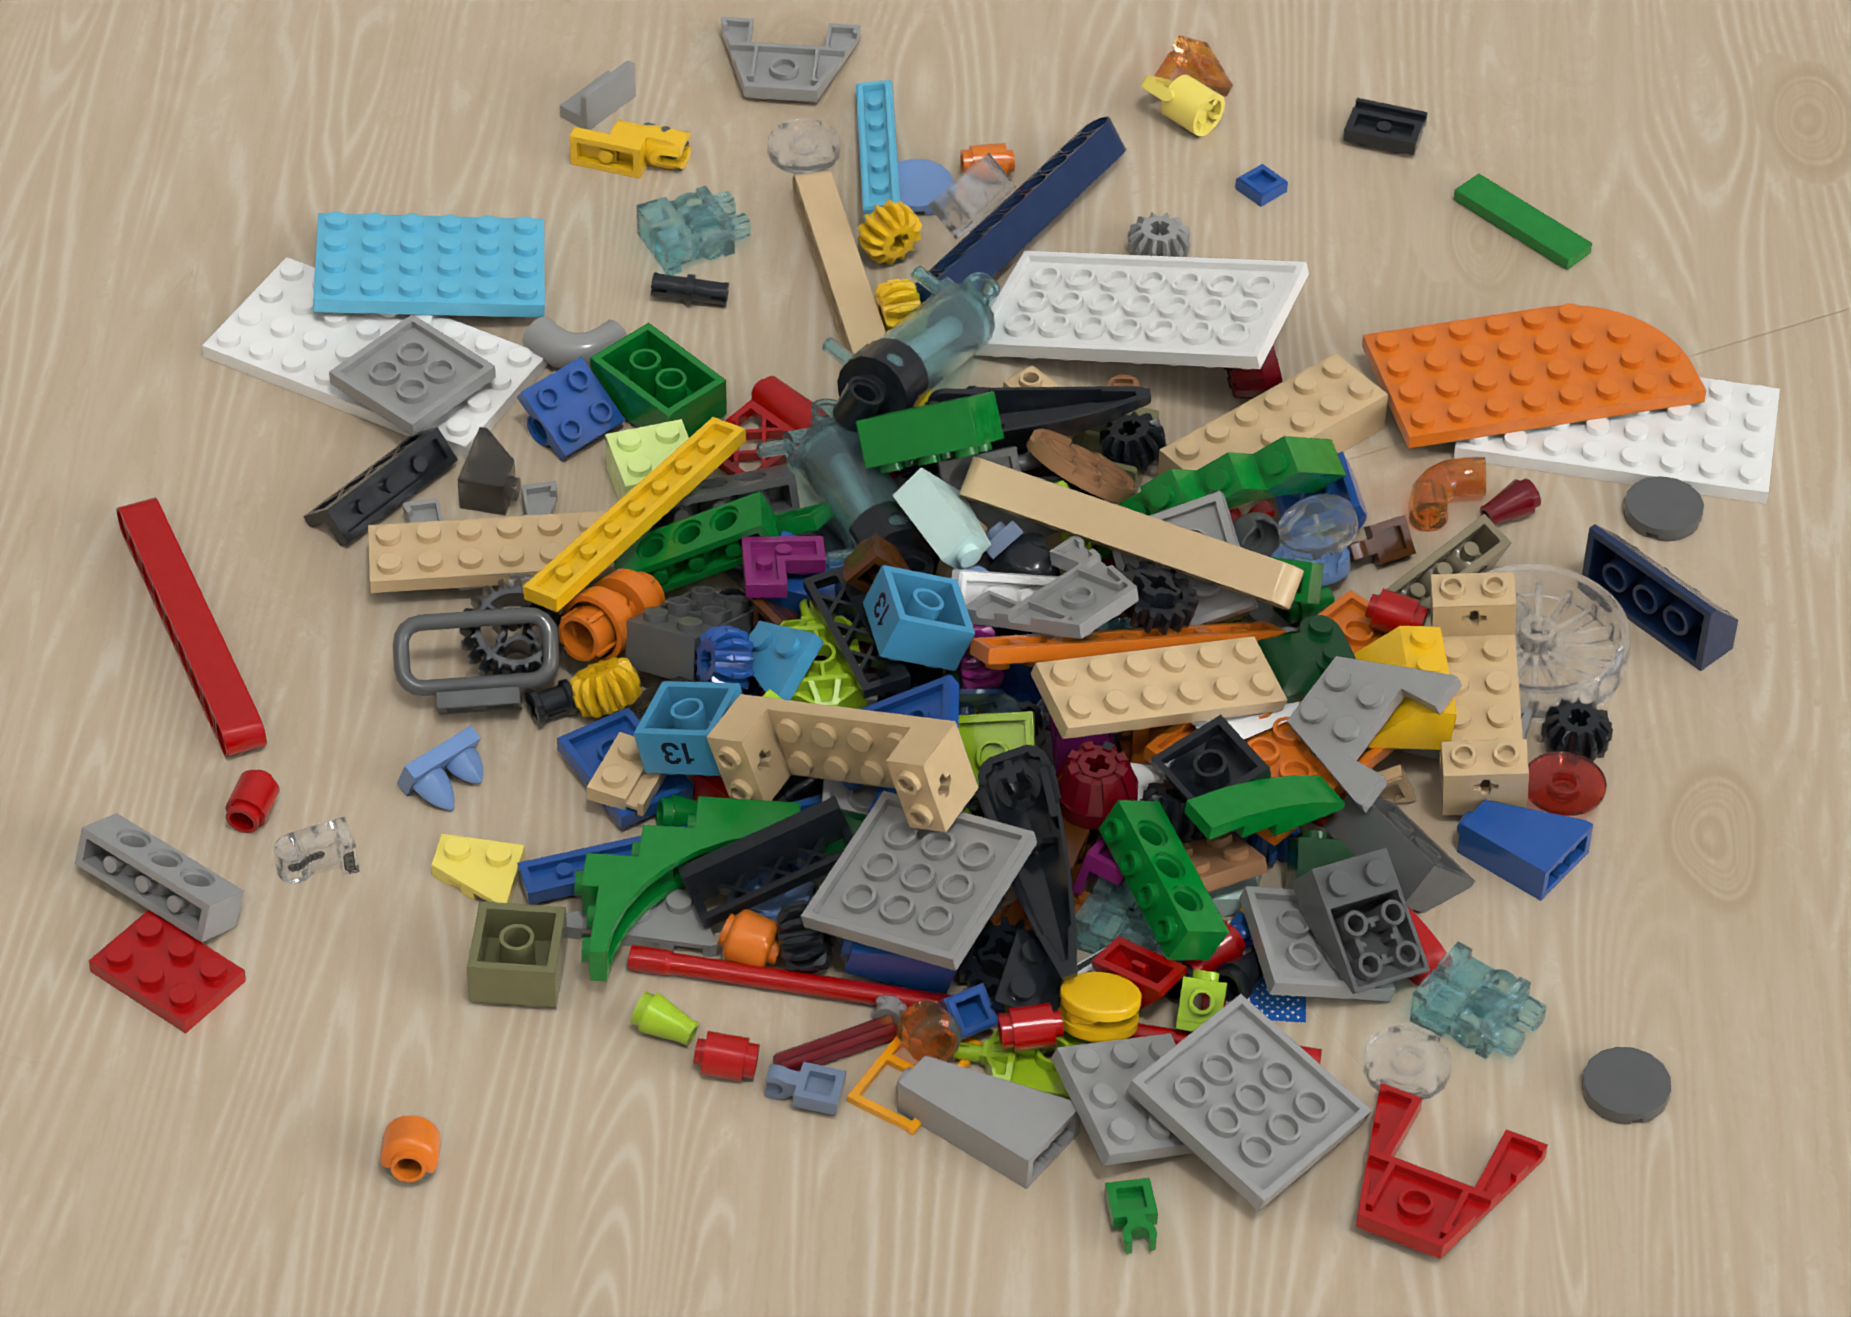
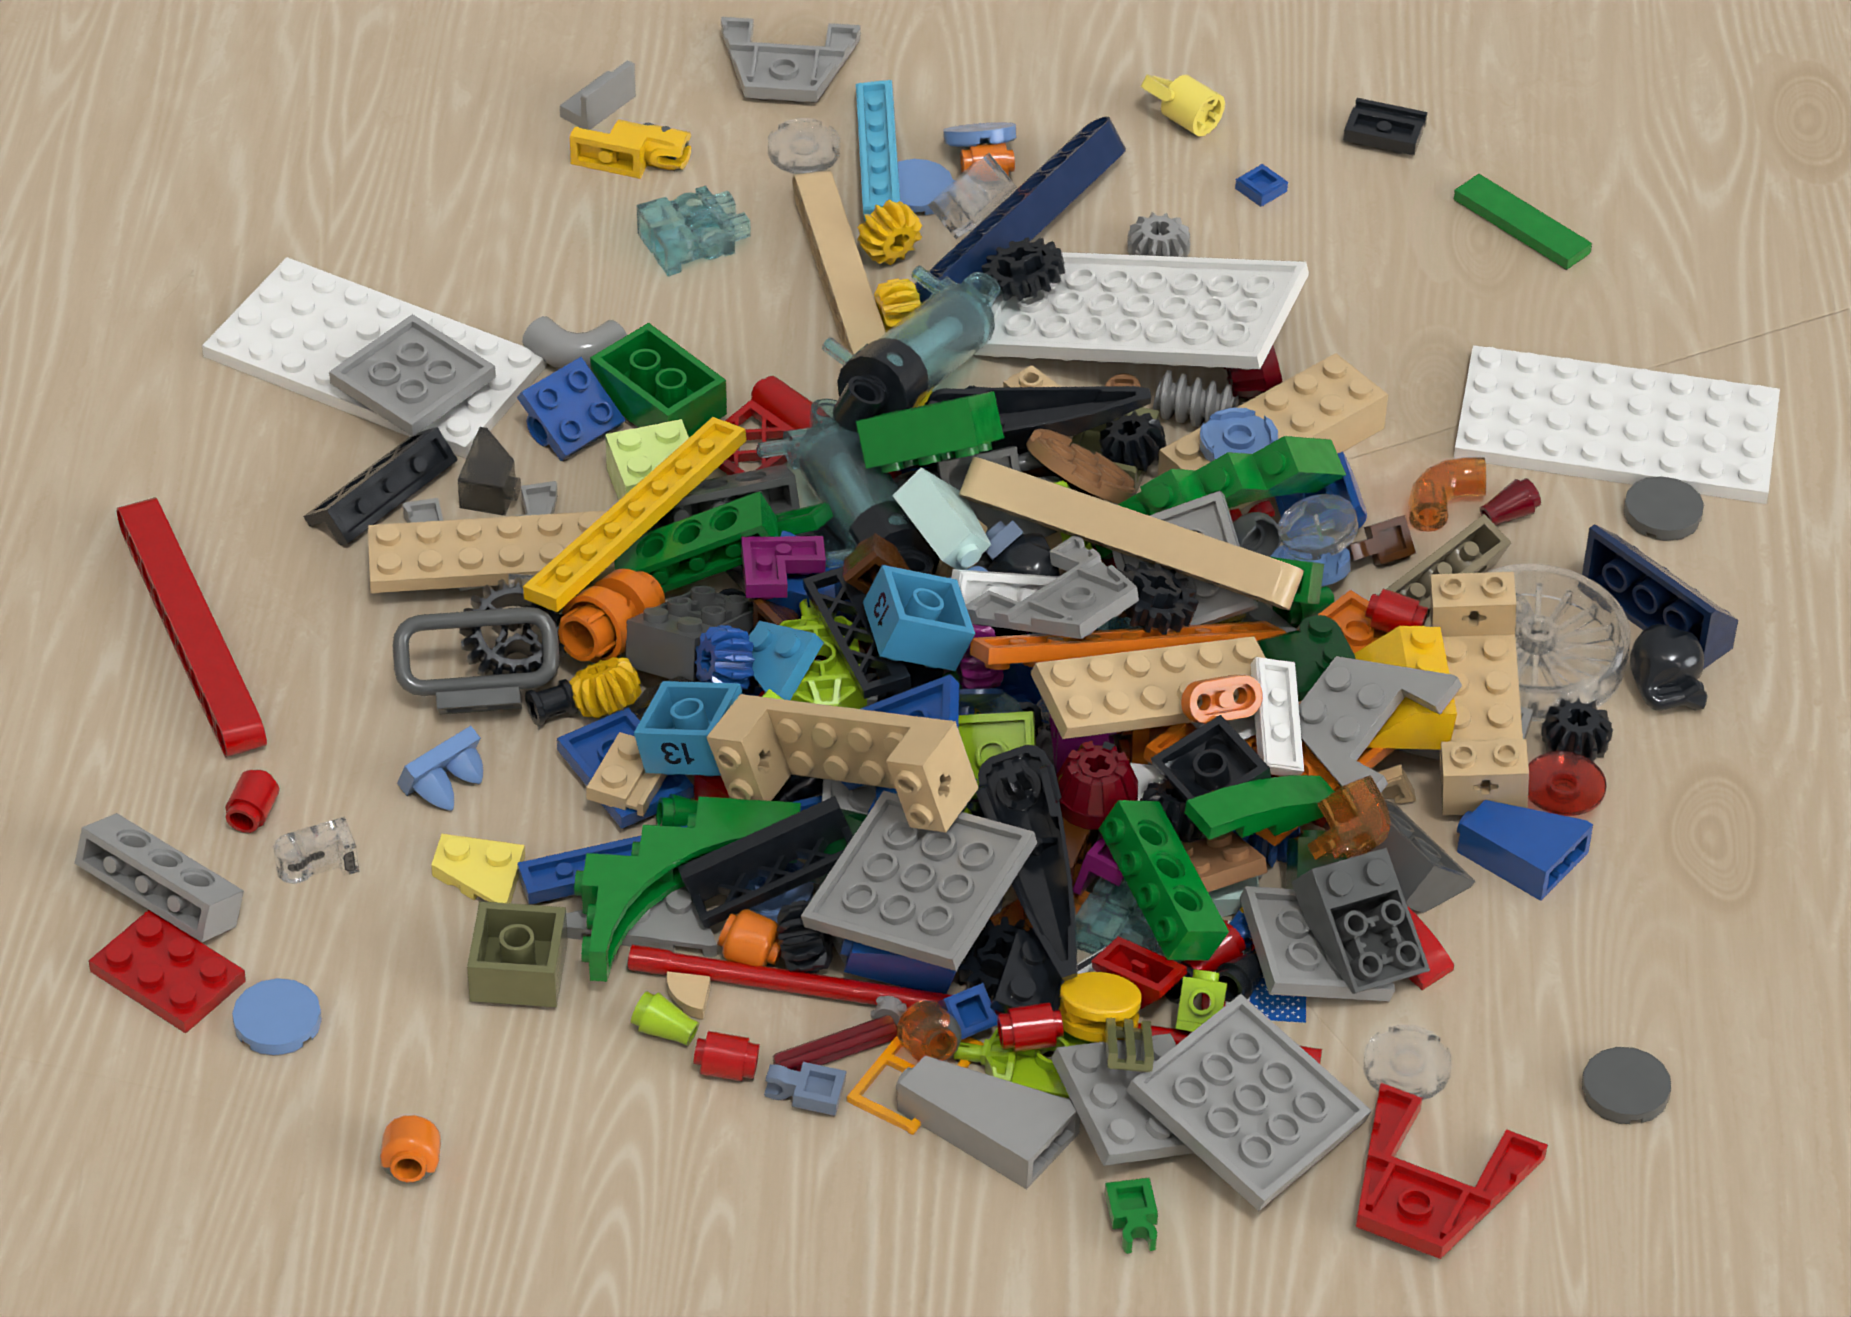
(276, 1016): none -> medium blue tile
(429, 265): medium azure plate -> none
(689, 992): none -> tan tile
(690, 289): black pin -> none
(980, 133): none -> medium blue tile
(1025, 268): none -> black gear
(1129, 1035): none -> olive tile
(1192, 400): none -> light grey piece
(1199, 63): clear orange plate -> none
(1219, 699): none -> plate
(1236, 432): none -> medium blue tile
(1278, 717): none -> white tile
(1356, 820): none -> clear orange brick
(1476, 1004): clear light blue hips -> none
(1526, 372): orange plate -> none
(1668, 668): none -> black piece

